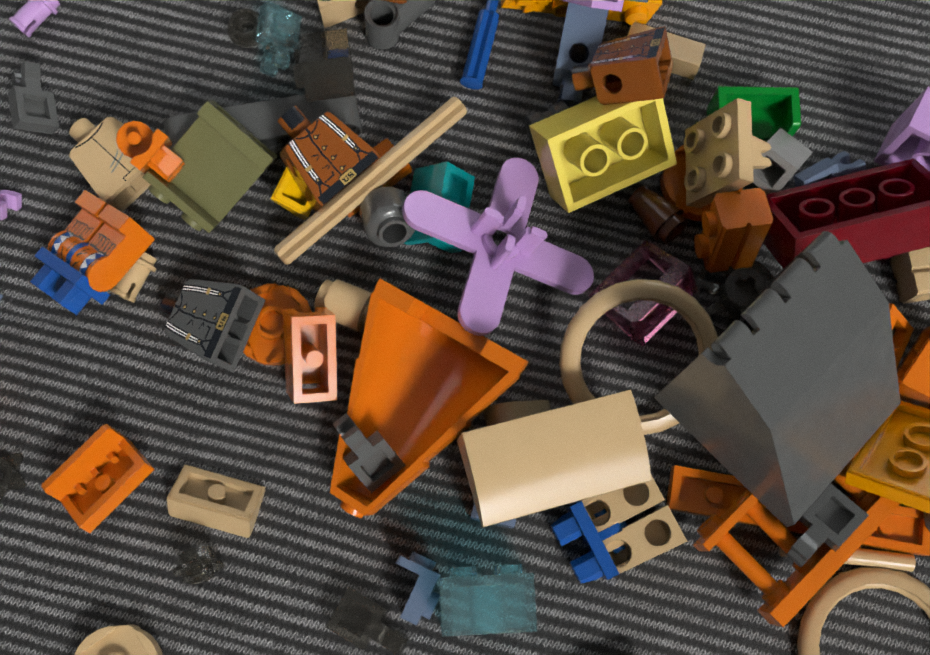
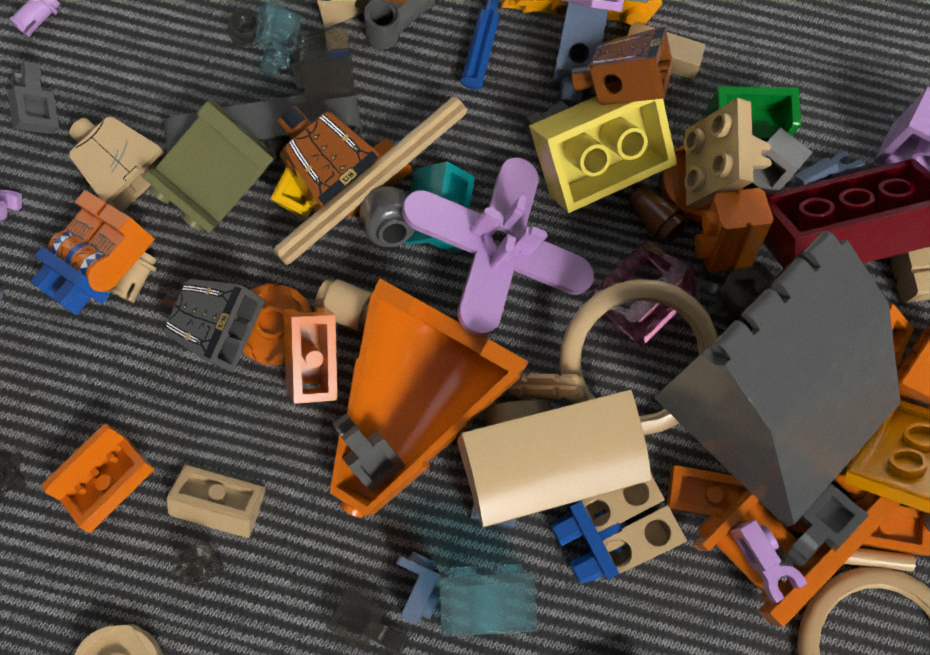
(149, 150): orange hips -> none
(548, 386): none -> tan axle
(759, 549): none -> lavender plate

